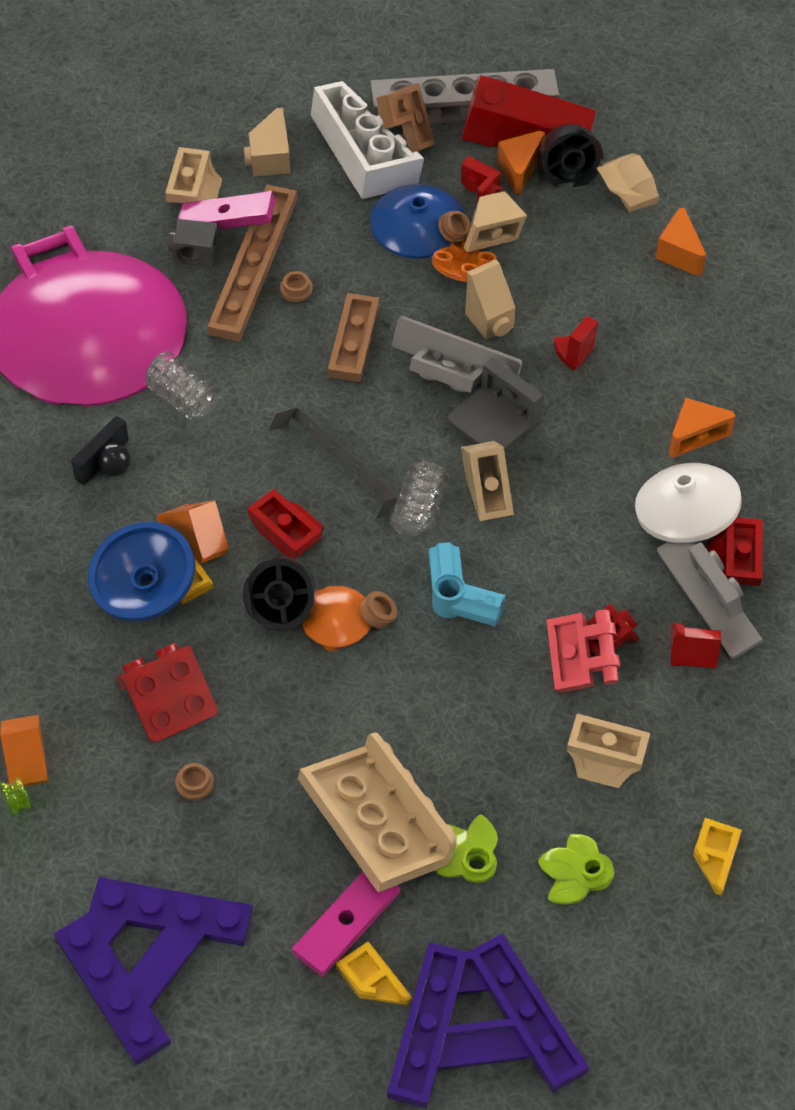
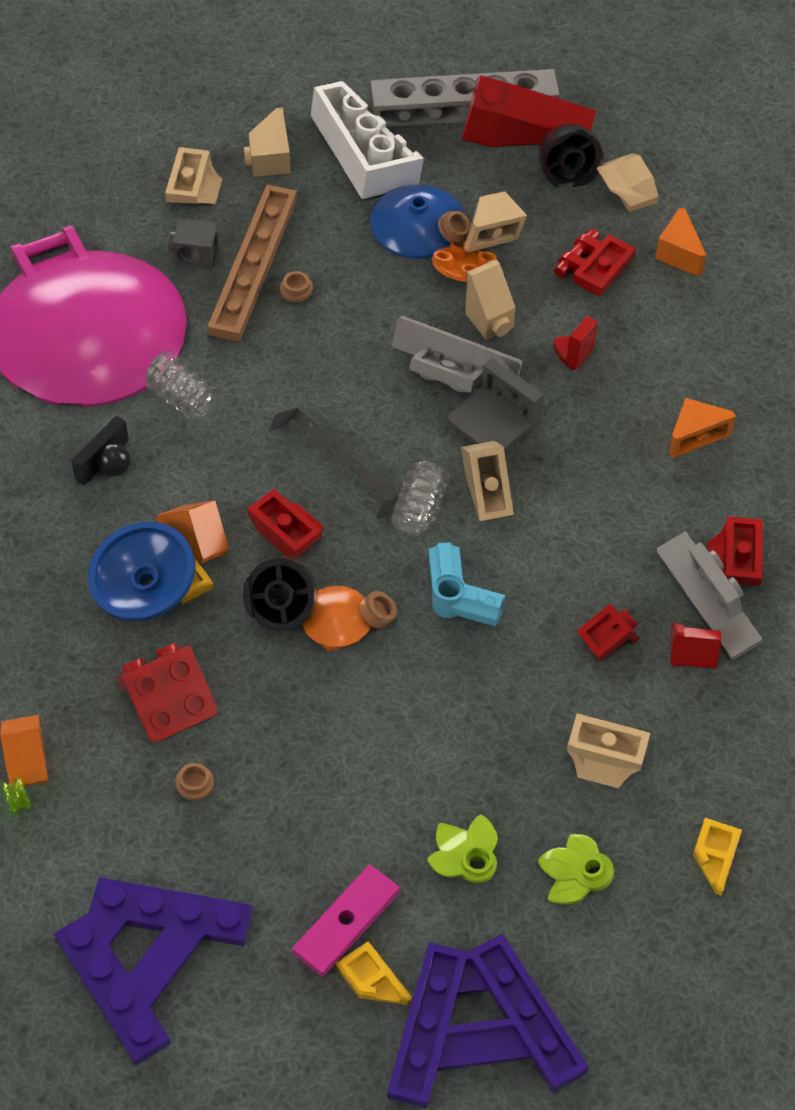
(231, 211): tile -> none
(353, 337): medium nougat plate -> none
(380, 814): tan bracket -> none
(407, 108): medium nougat plate -> none
(479, 177): red bracket -> none
(519, 158): orange slope -> none
(571, 651): coral plate -> none
(601, 267): none -> red plate
(688, 503): white dish -> none

